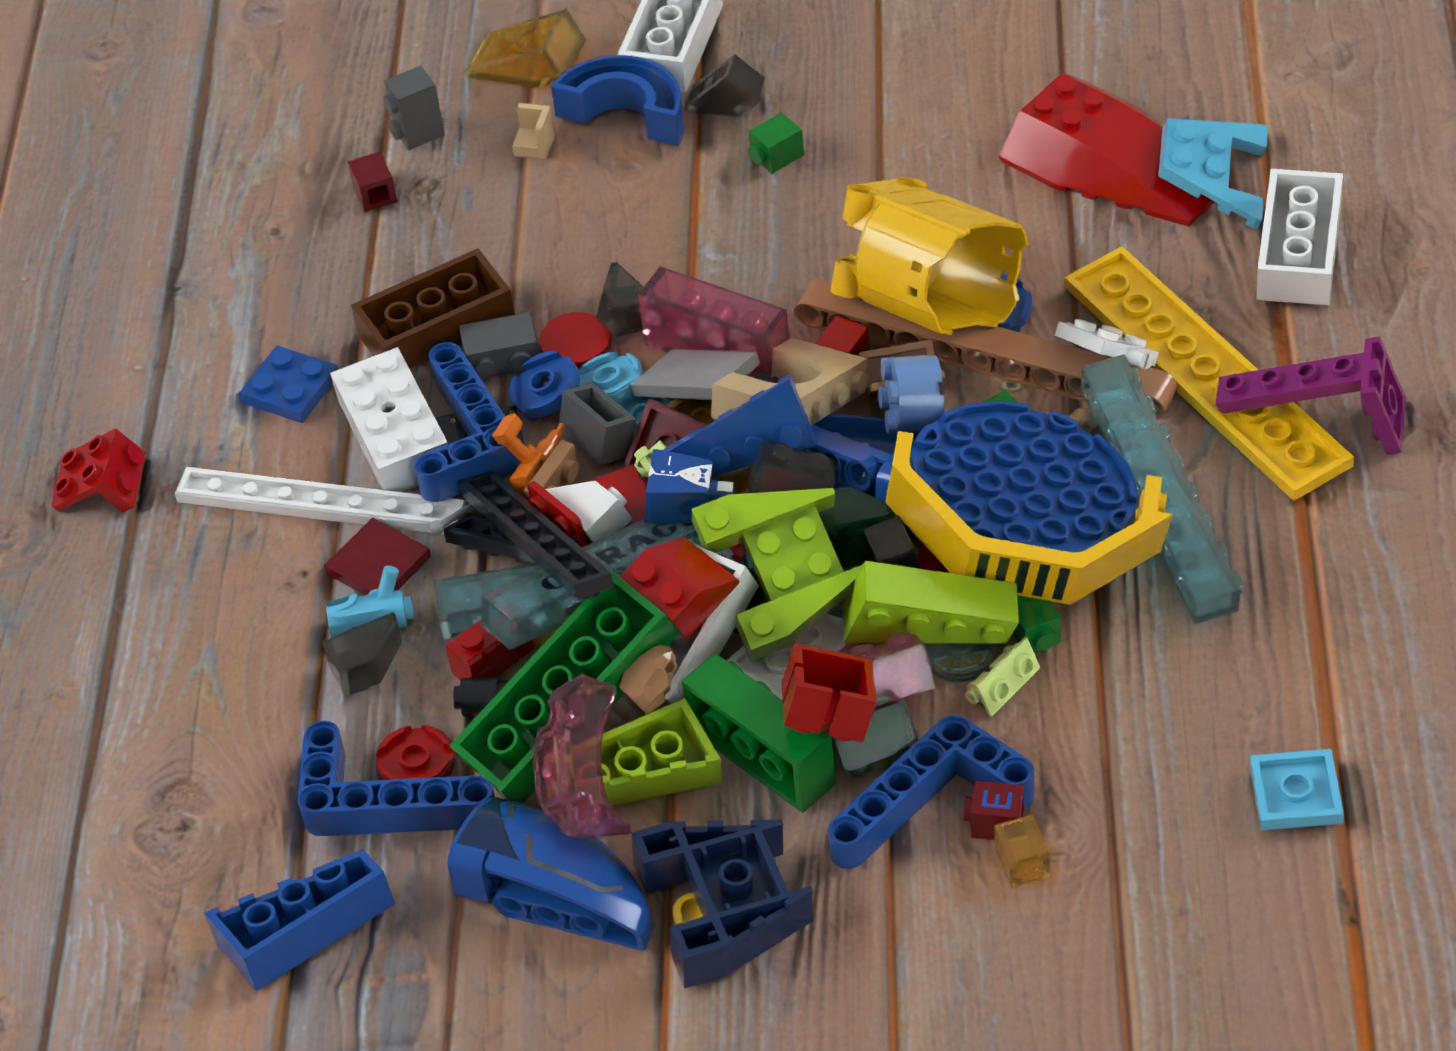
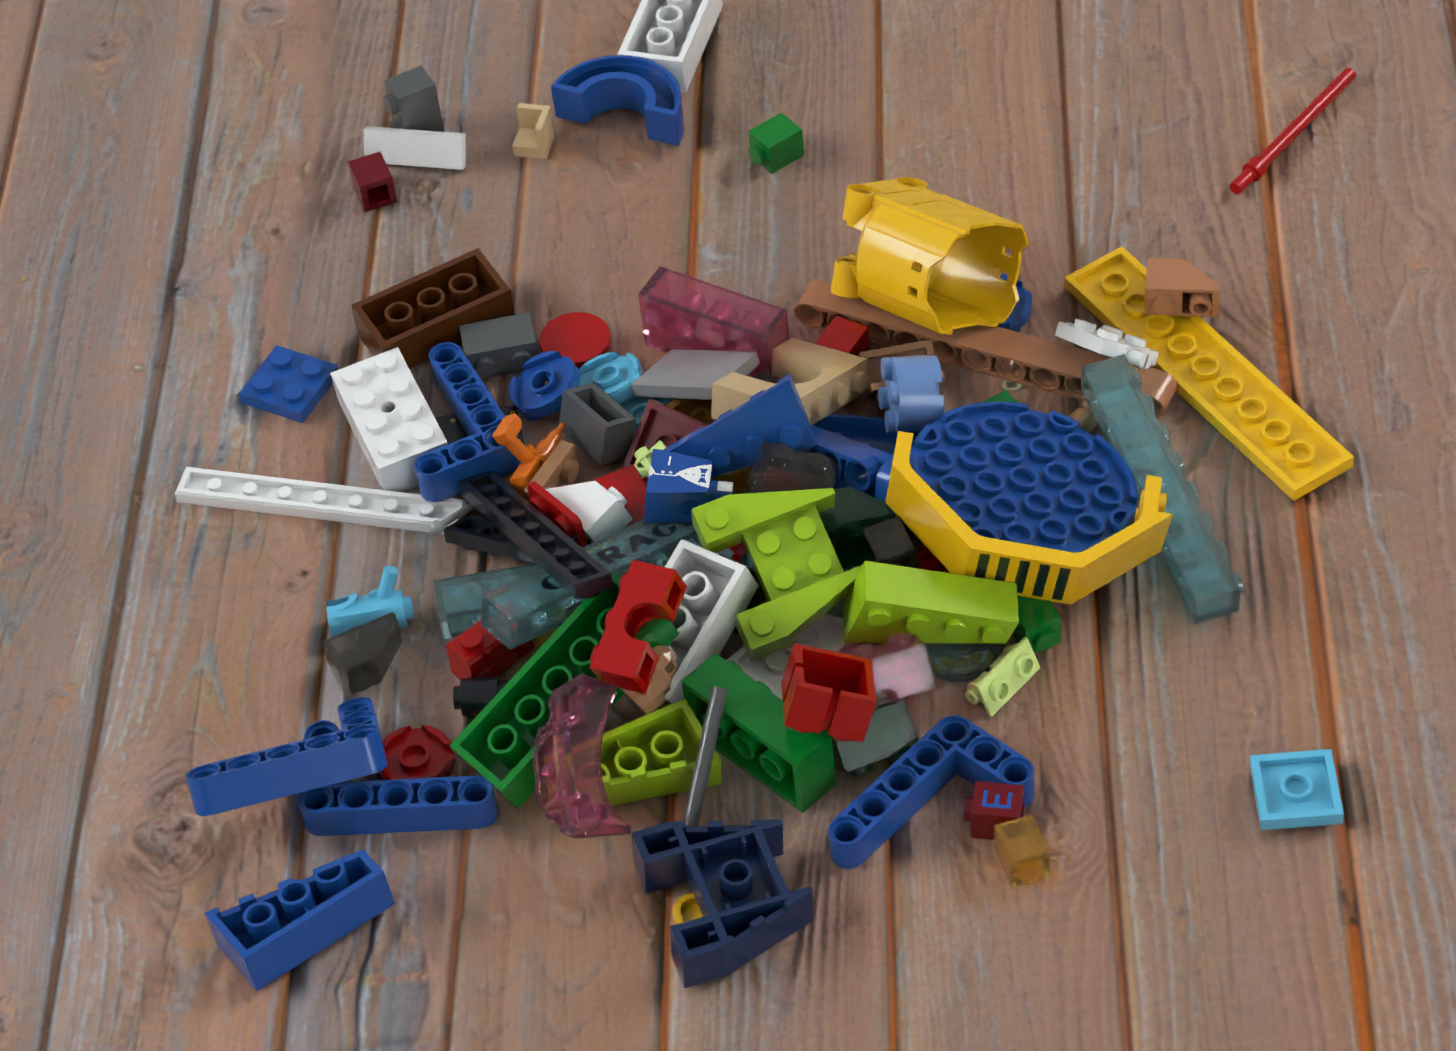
(103, 465): red bracket -> none
(293, 766): none -> blue beam
(369, 551): dark red tile -> none
(417, 147): none -> white tile
(529, 51): clear yellow slope -> none
(543, 877): blue panel -> none
(620, 302): clear smoke slope -> none
(644, 595): none -> red arch
(680, 582): red slope -> none
(705, 756): none -> dark grey bar
(726, 89): clear smoke slope -> none
(1099, 146): red wedge -> none
(1179, 289): none -> nougat slope
(1198, 157): medium azure wing -> none
(1257, 166): none -> red bar
(1299, 237): white brick -> none
(1362, 372): magenta bracket -> none

